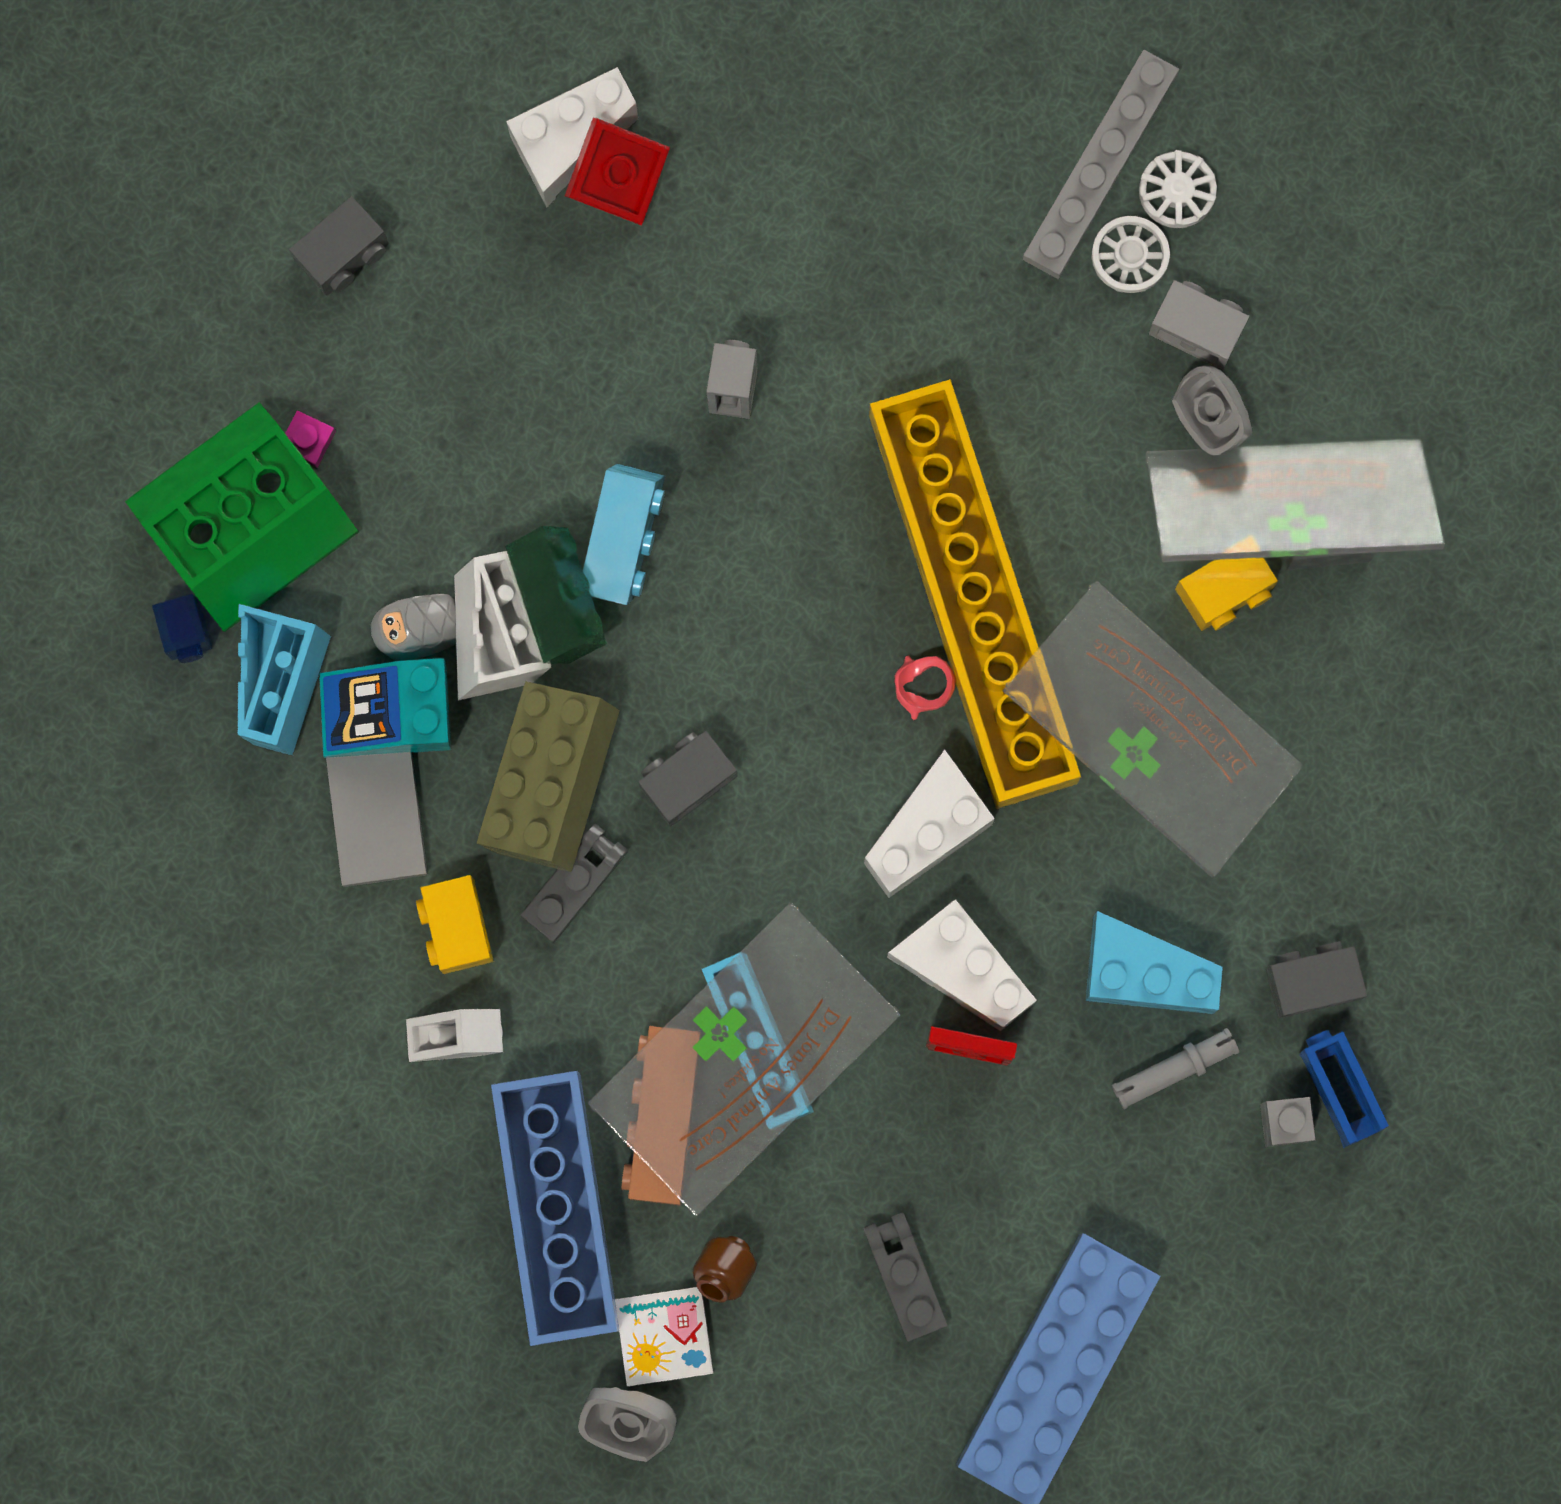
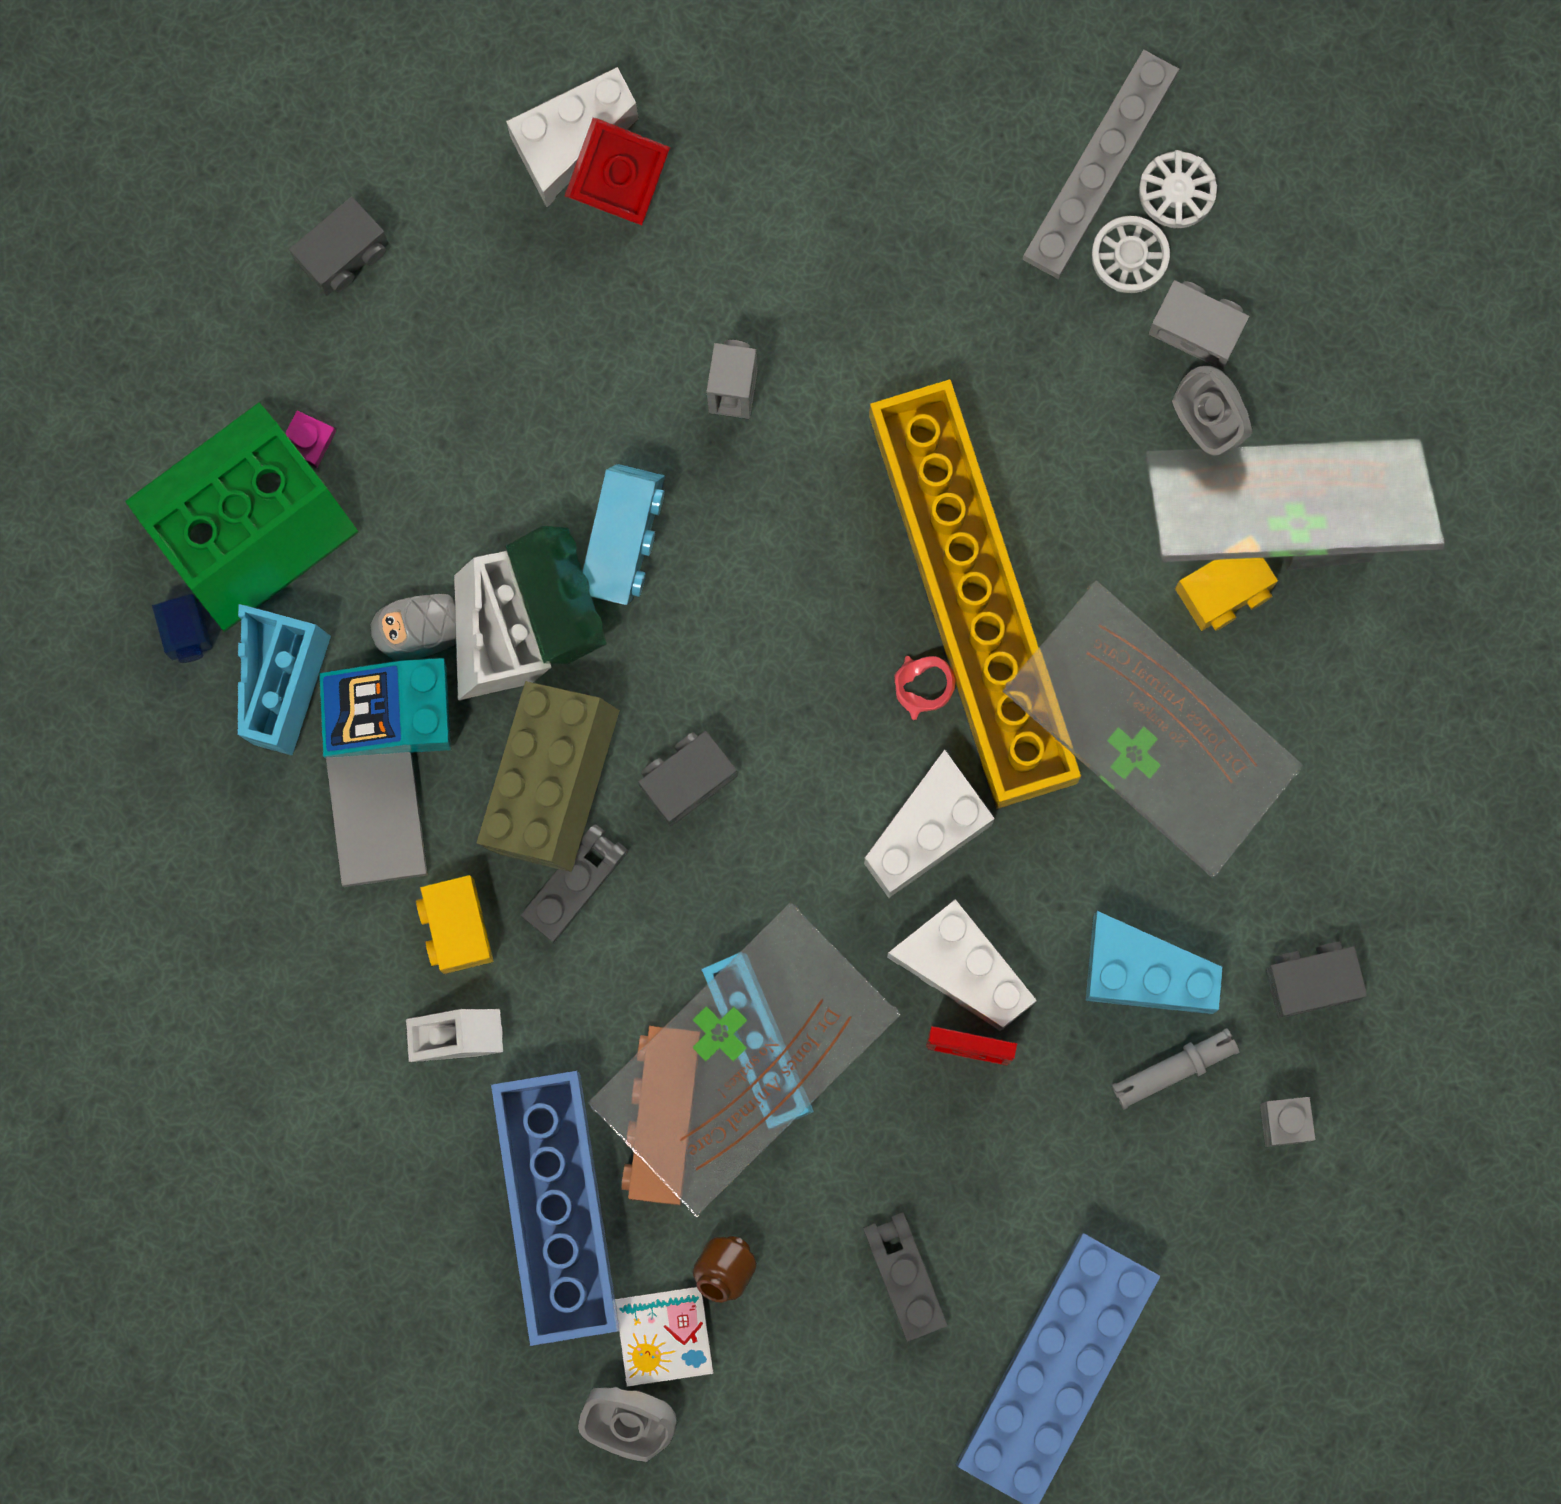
(1323, 1046): blue window -> none

